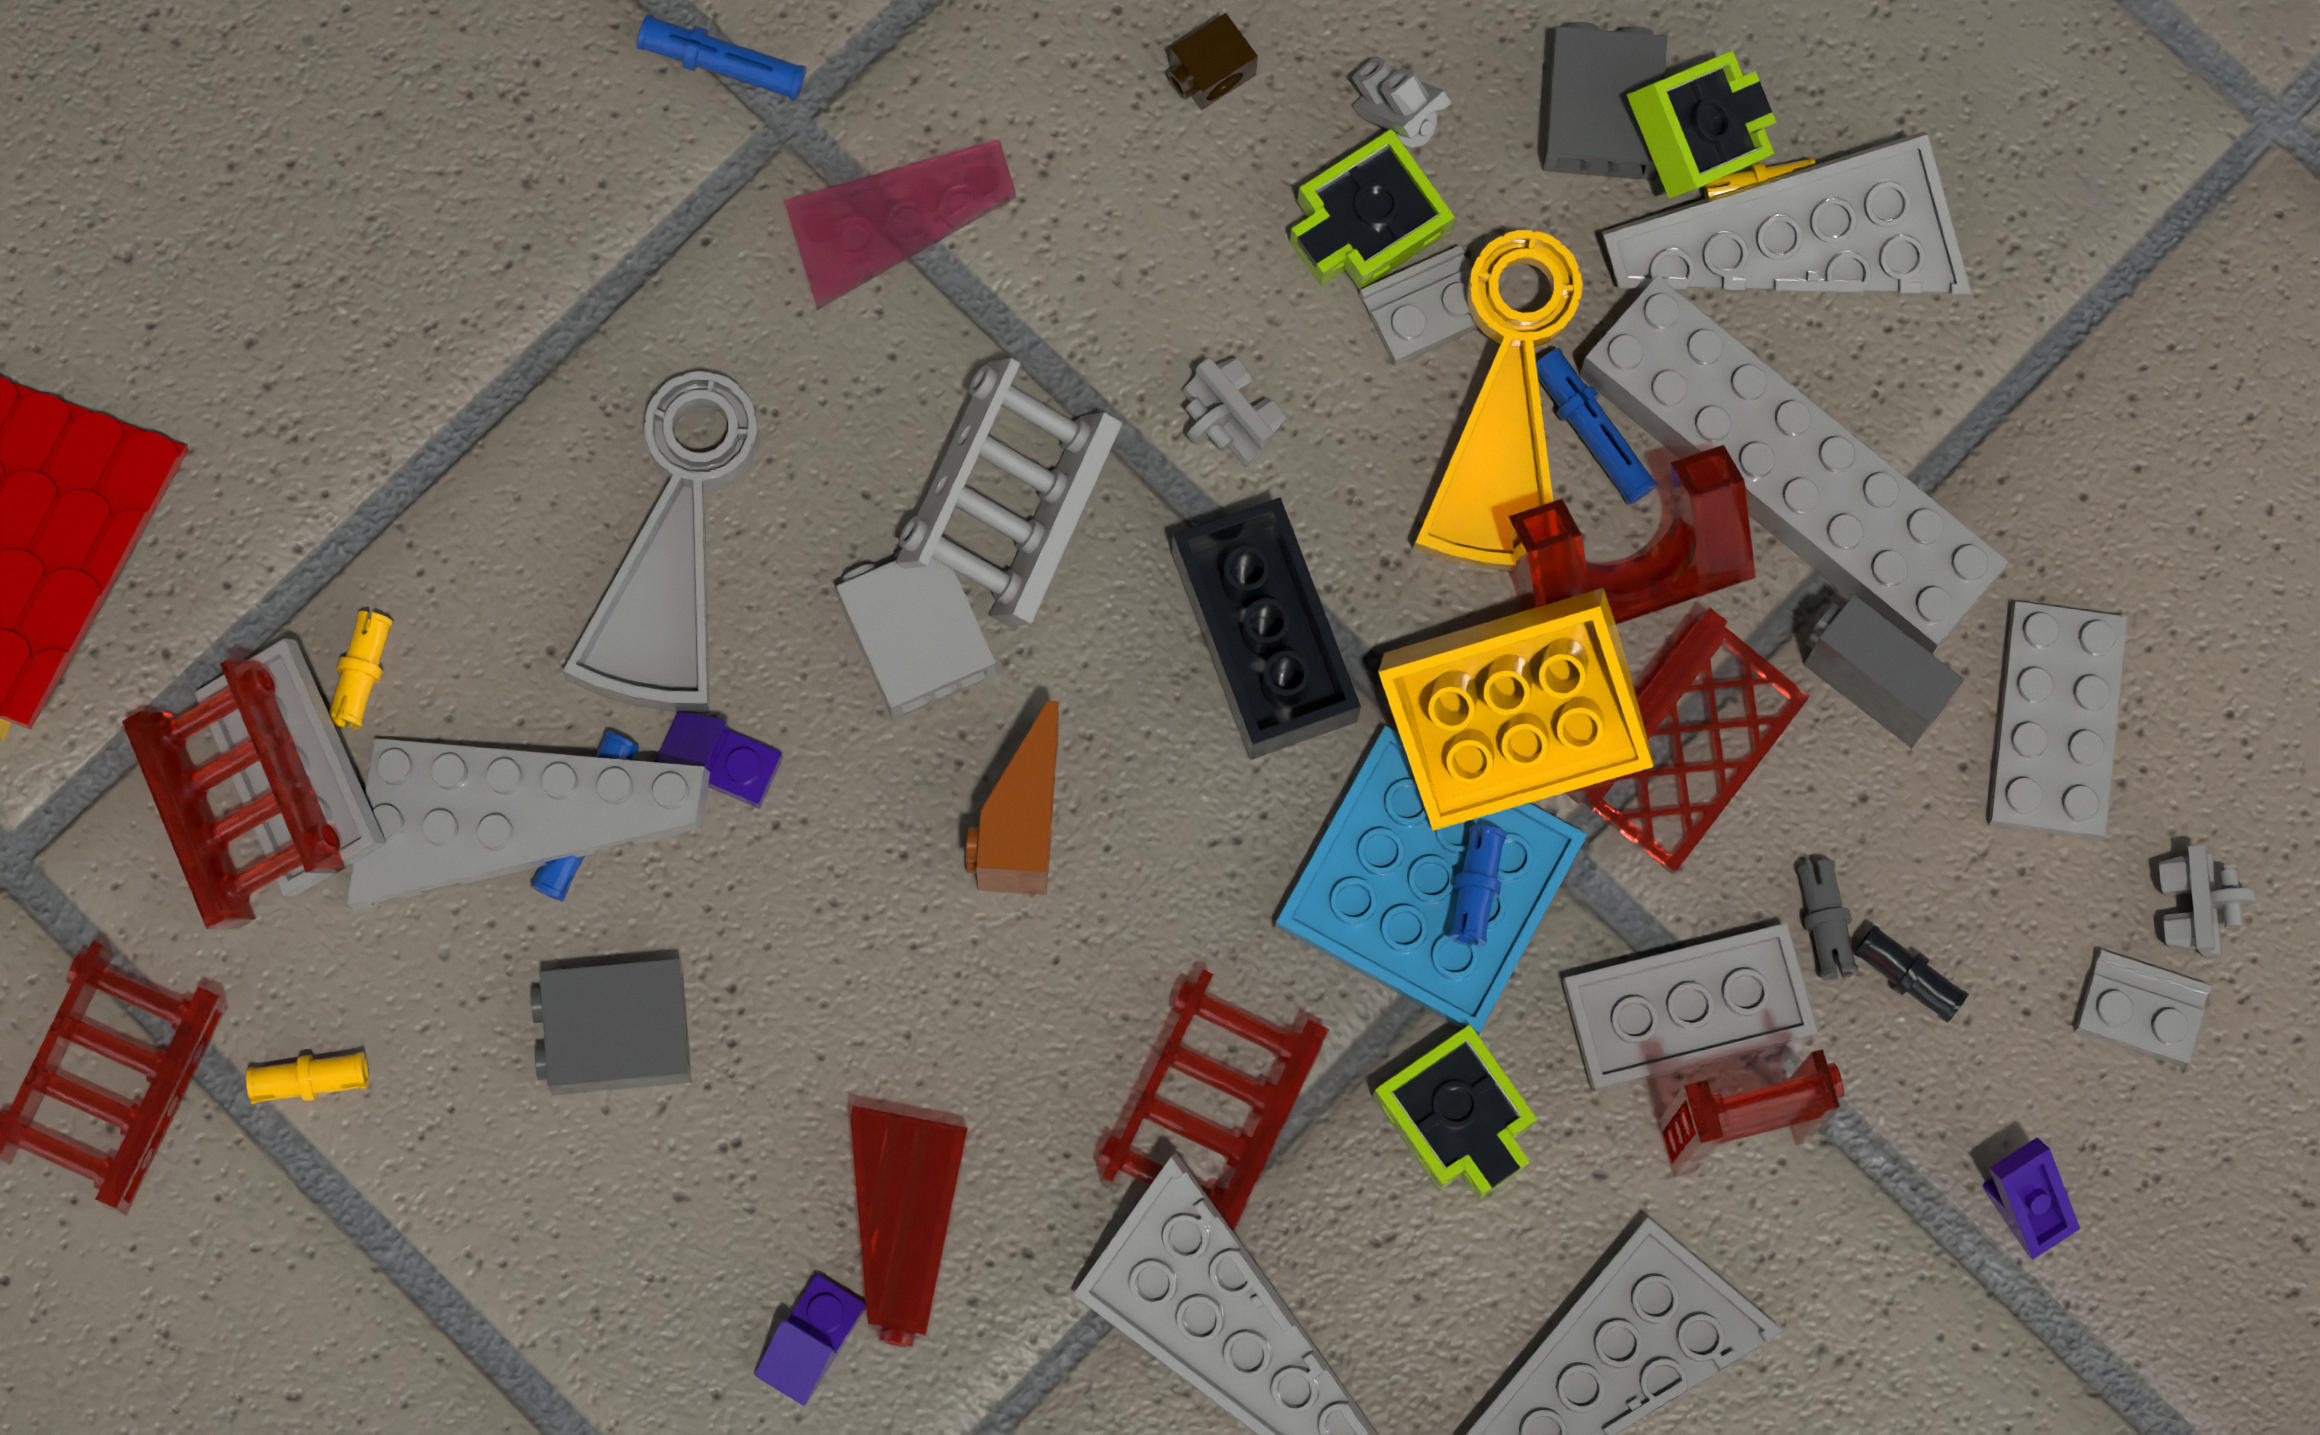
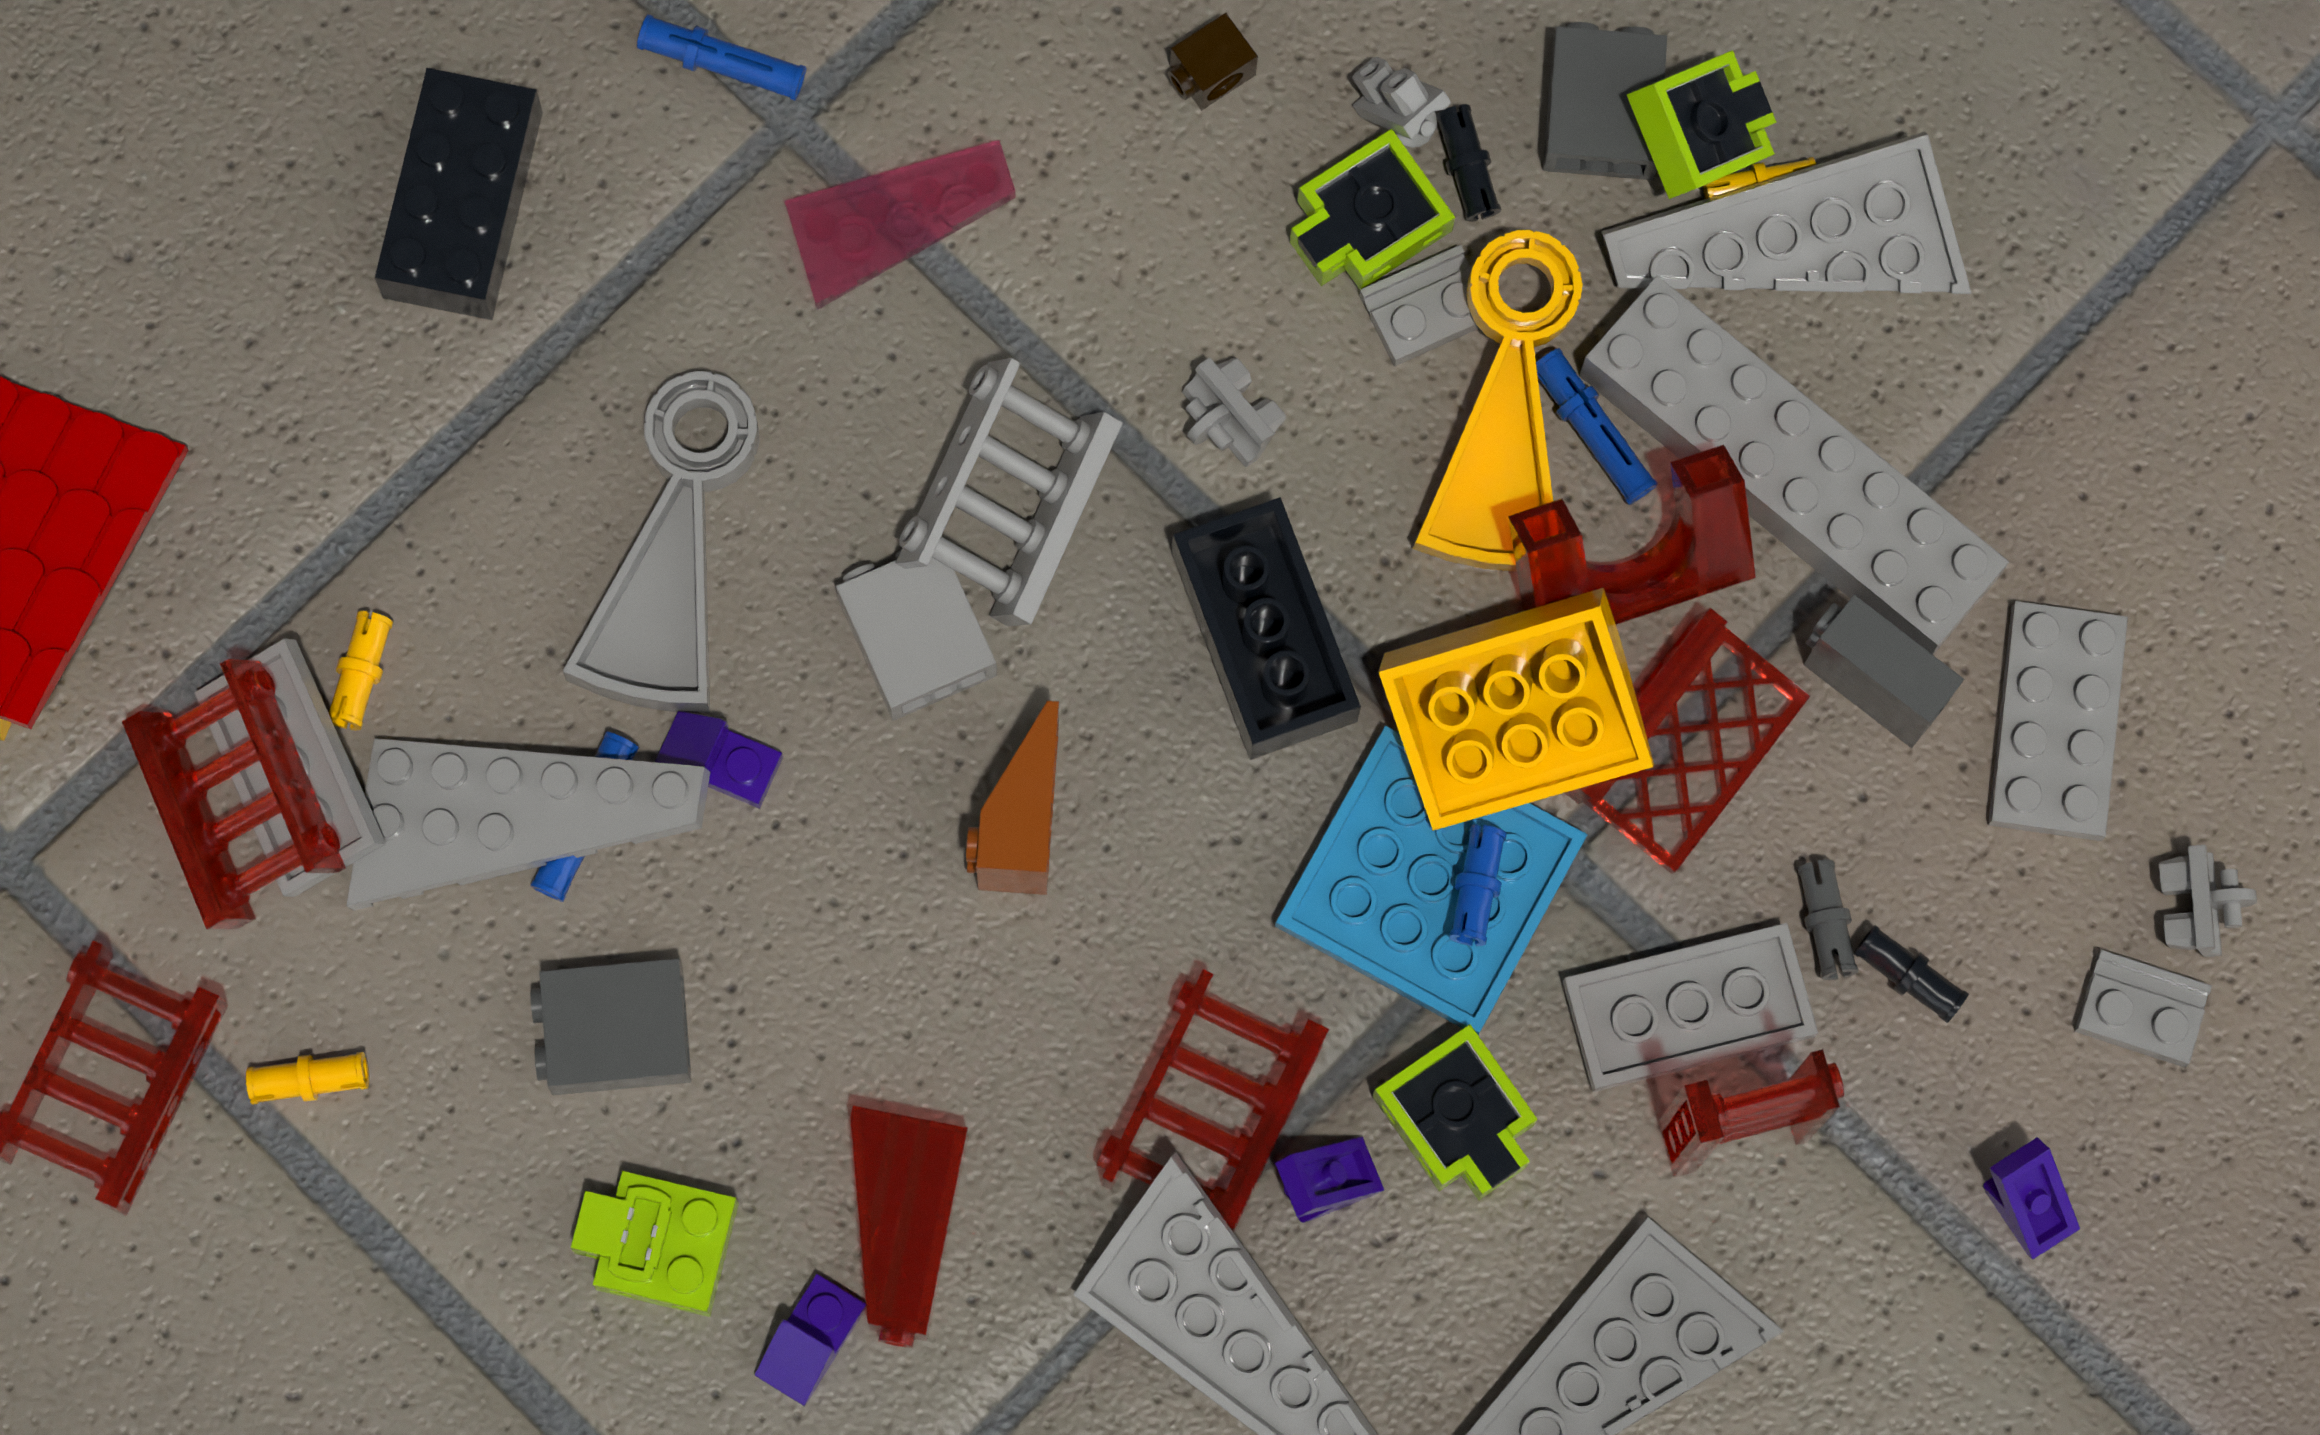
(459, 194): none -> black brick
(657, 1241): none -> lime piece
(1329, 1178): none -> dark purple slope
(1468, 162): none -> black pin

